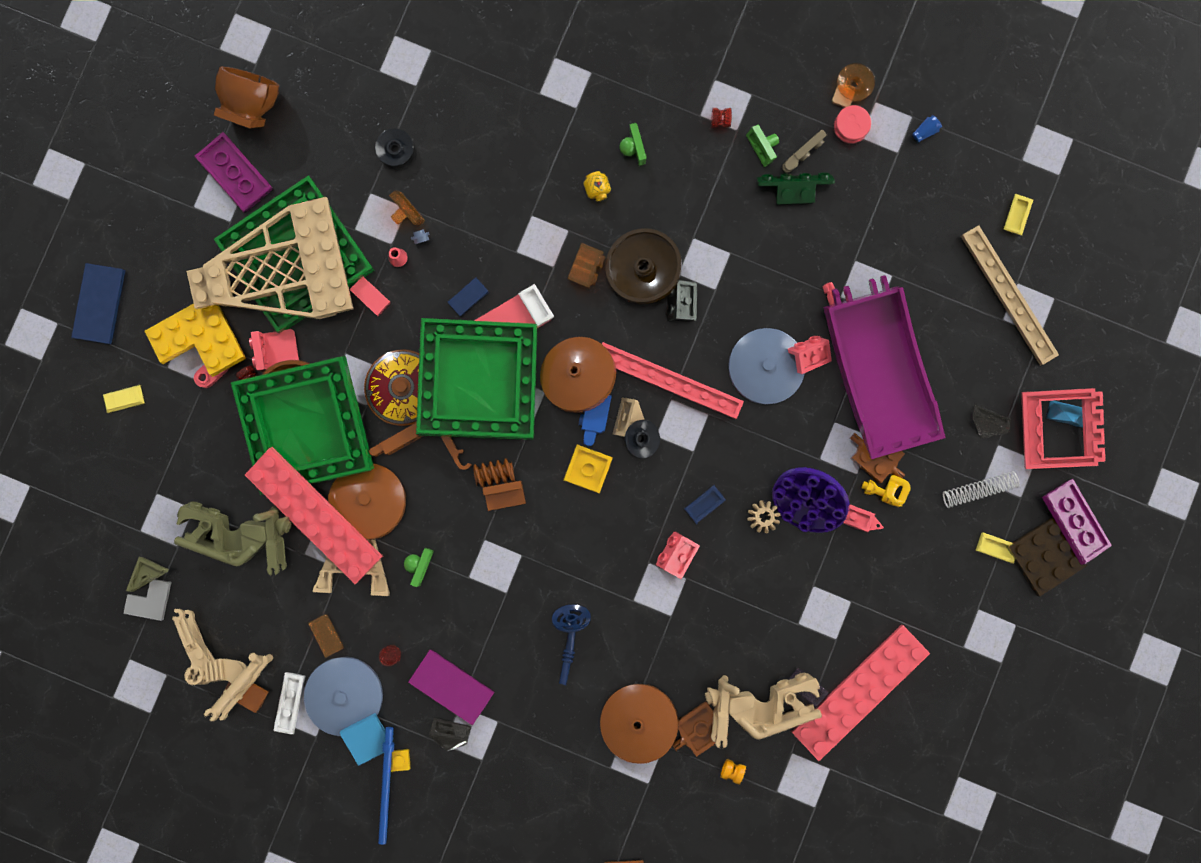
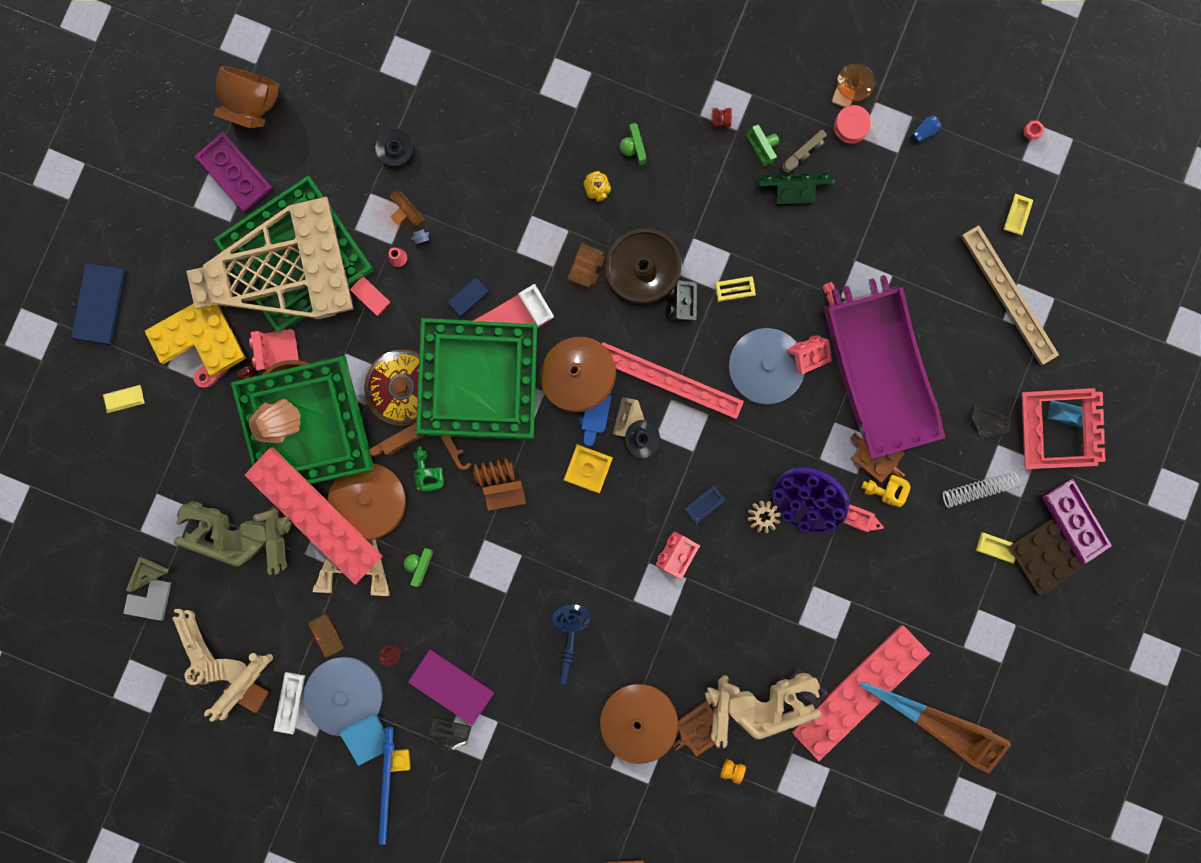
(275, 421): none -> nougat hair
(426, 473): none -> green piece
(736, 296): none -> light yellow tile
(968, 740): none -> dark orange plate
(1033, 130): none -> coral tile

